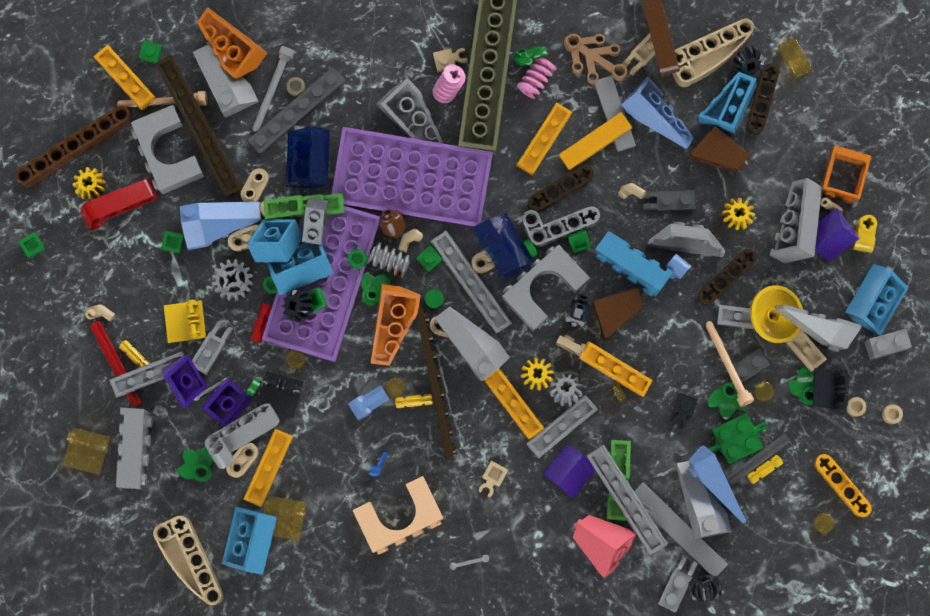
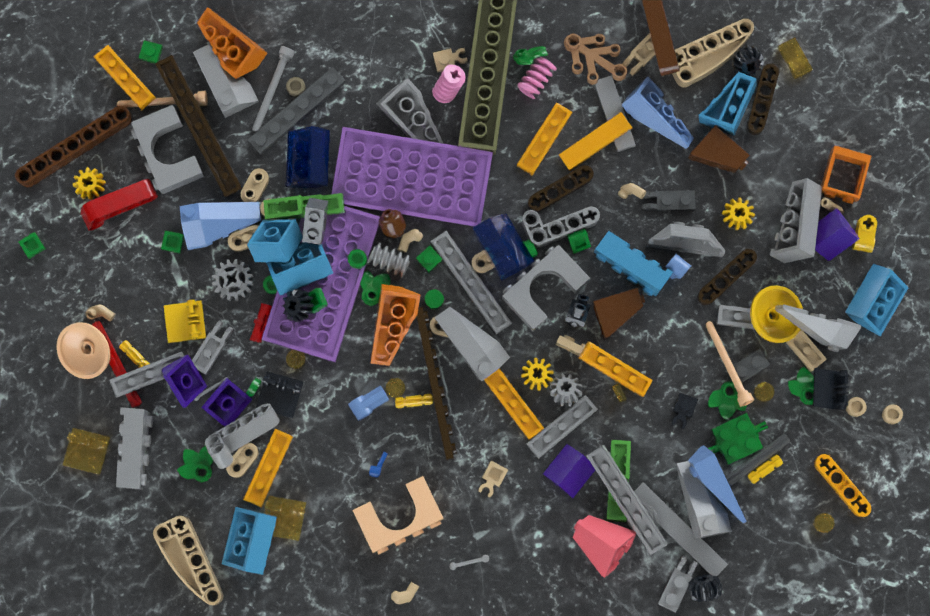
(75, 351): none -> light nougat dish
(405, 596): none -> tan arm
(888, 344): light grey brick -> none

